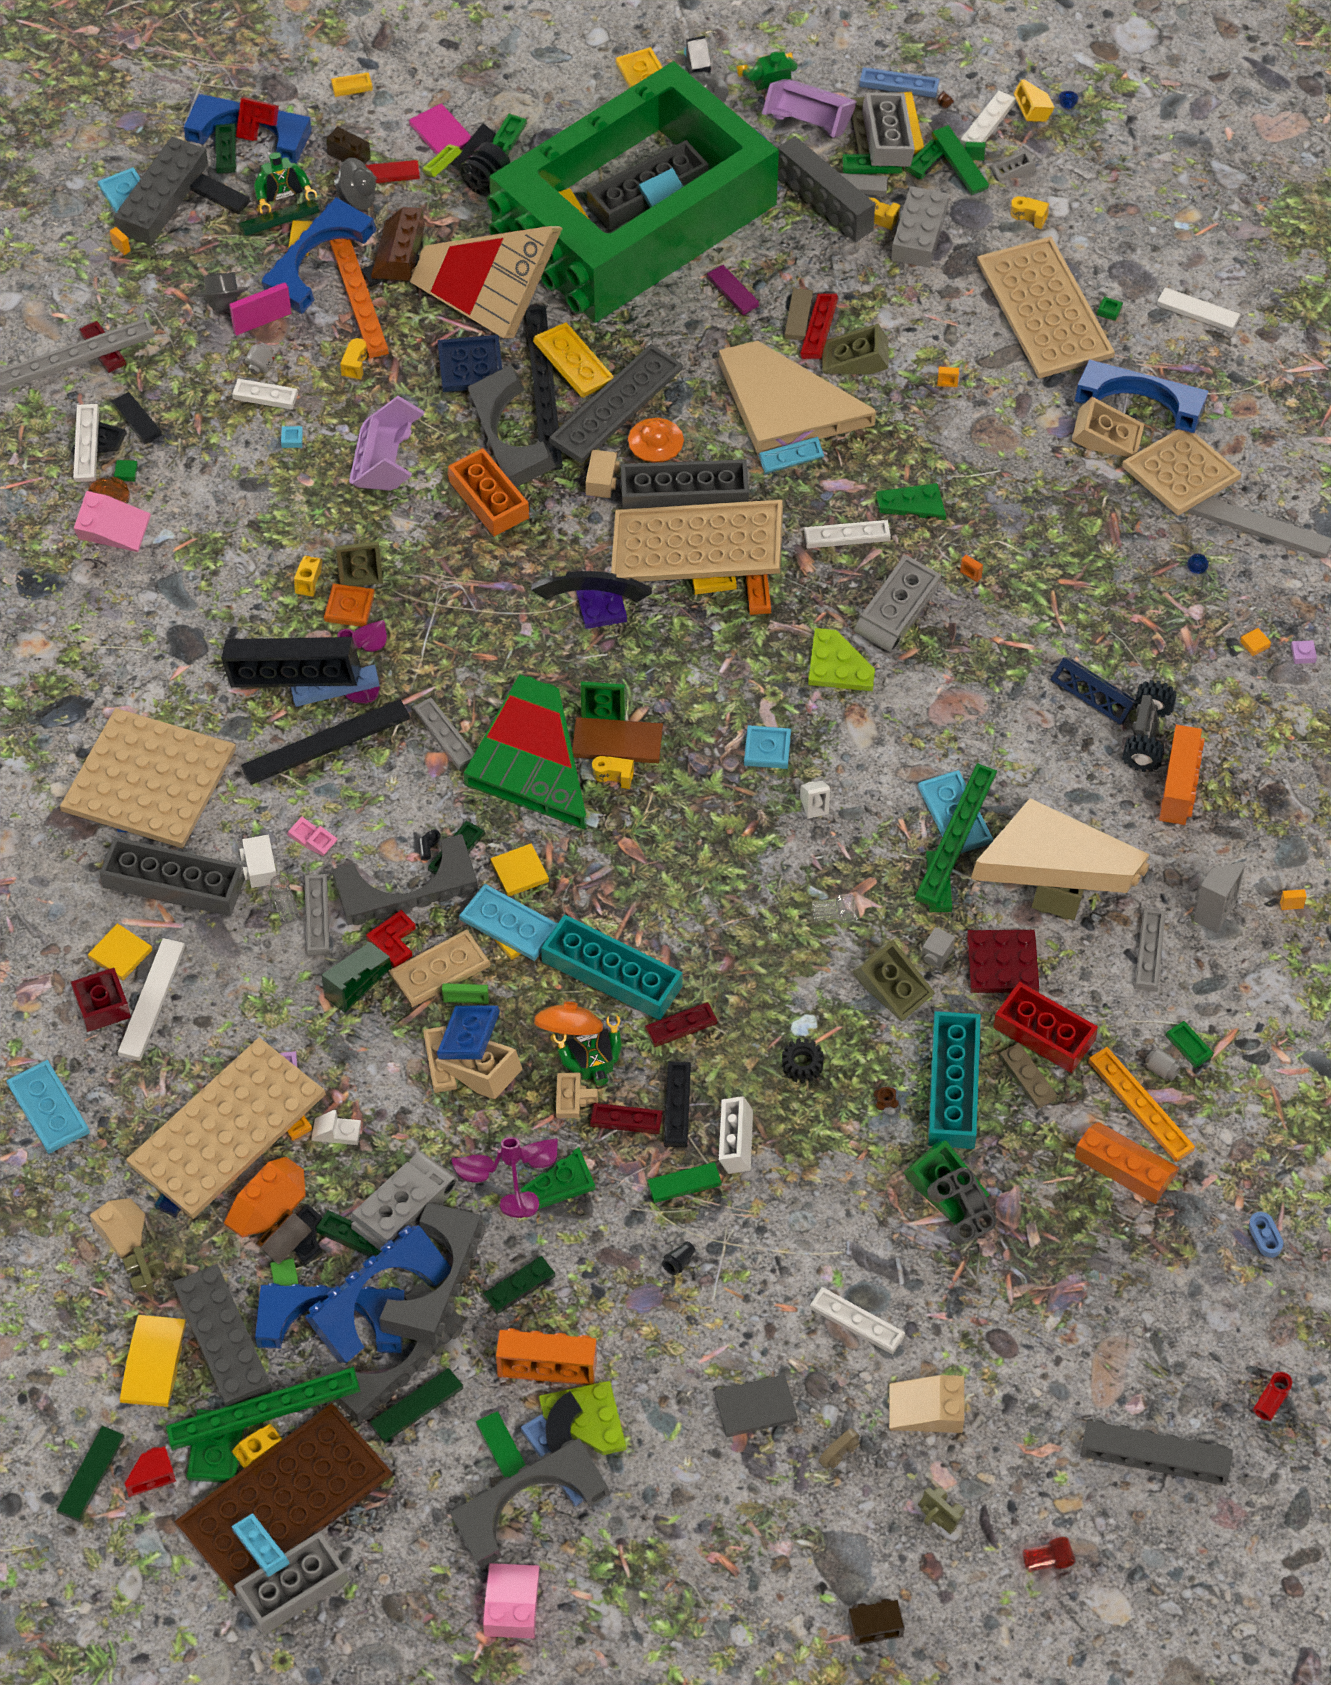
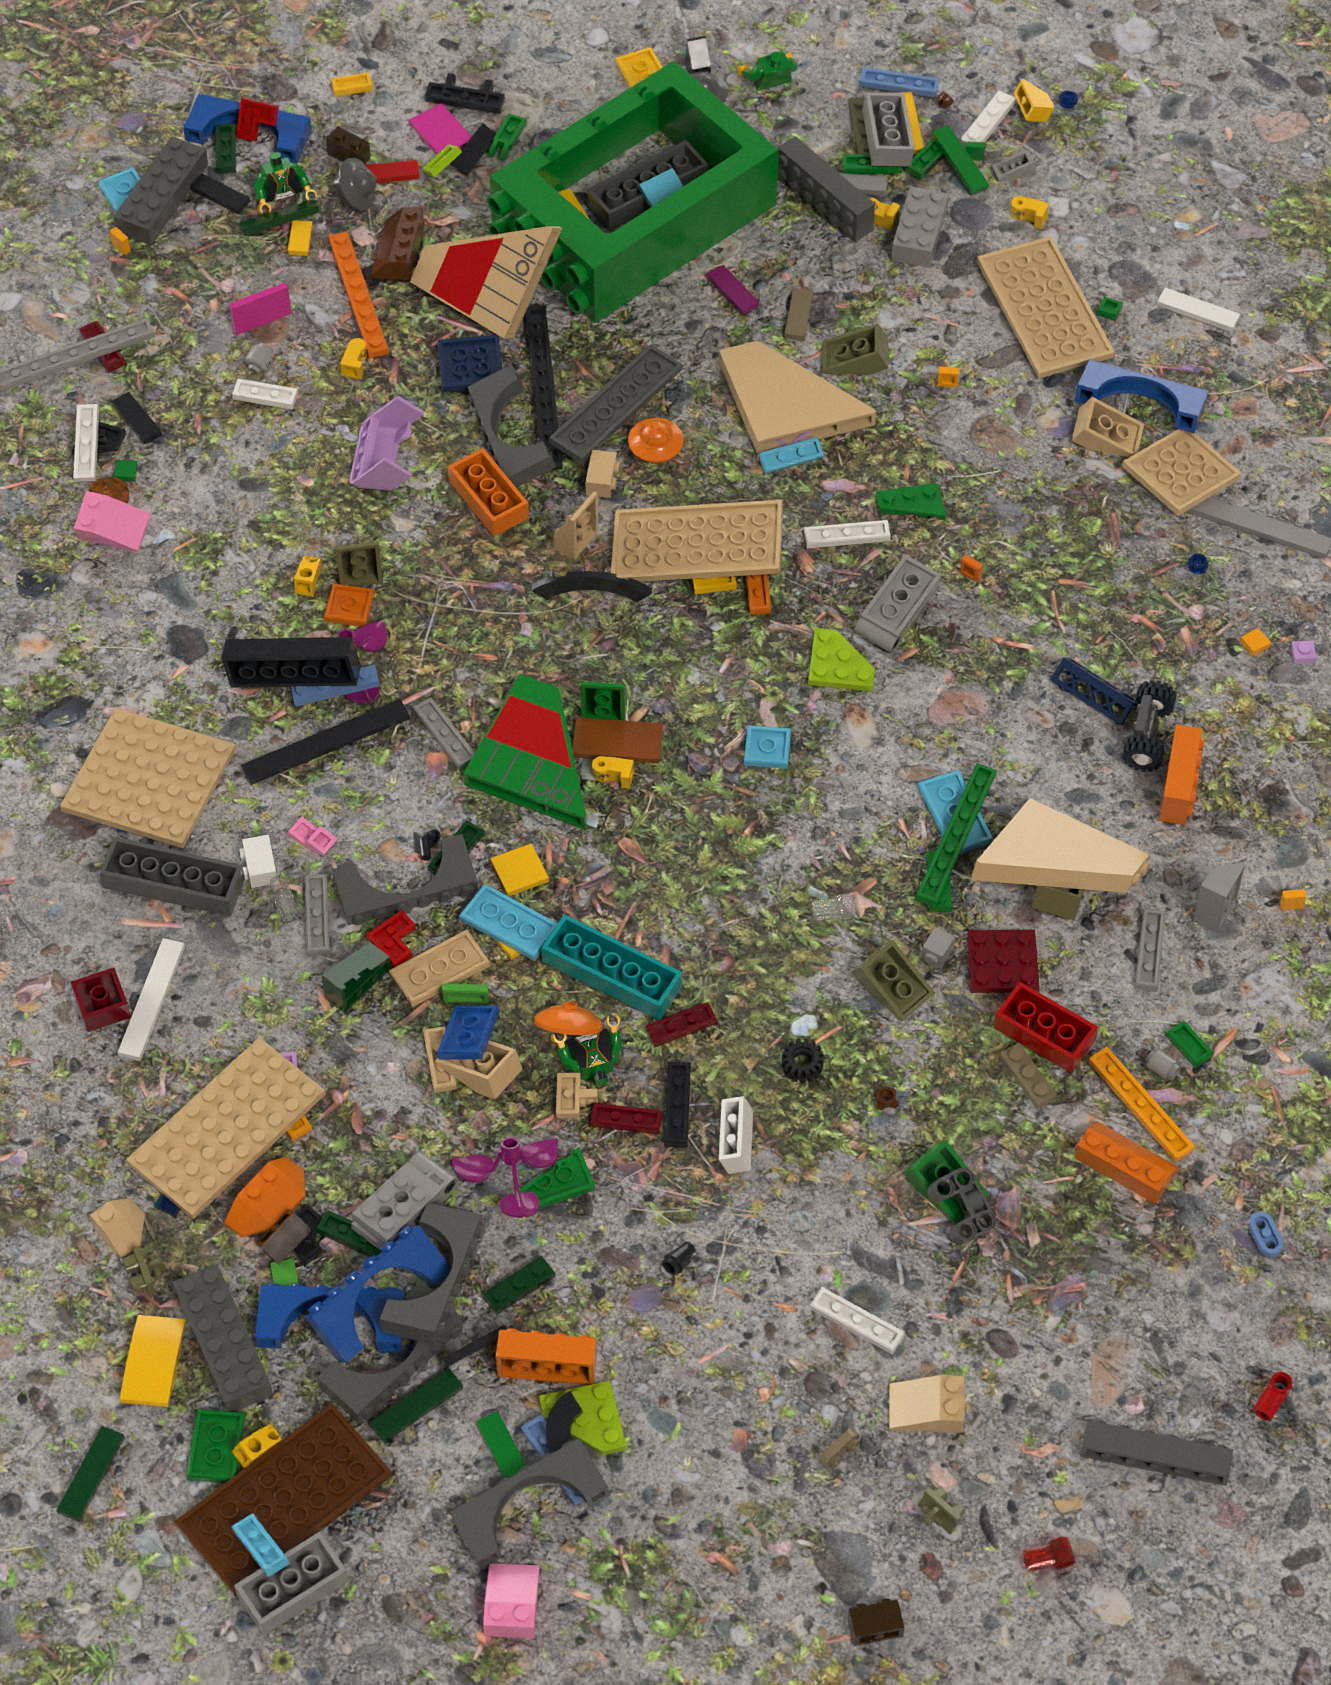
(48, 1106): medium azure tile -> none
(120, 950): yellow tile -> none
(150, 1472): red slope -> none
(220, 291): dark grey helmet -> none
(262, 1408): green tile -> none
(292, 437): medium azure plate -> none
(335, 222): blue arch -> none
(336, 1130): white slope -> none
(464, 97): none -> black hinge
(471, 1348): none -> black tile
(480, 165): black wheel -> none
(573, 359): yellow plate -> none
(578, 528): none -> tan slope
(601, 608): dark purple plate -> none
(683, 483): dark grey brick -> none
(684, 1182): green tile -> none
(755, 1405): dark grey tile -> none
(809, 104): lavender windscreen -> none
(815, 798): white slope -> none
(819, 326): red tile -> none
(954, 1079): teal brick -> none

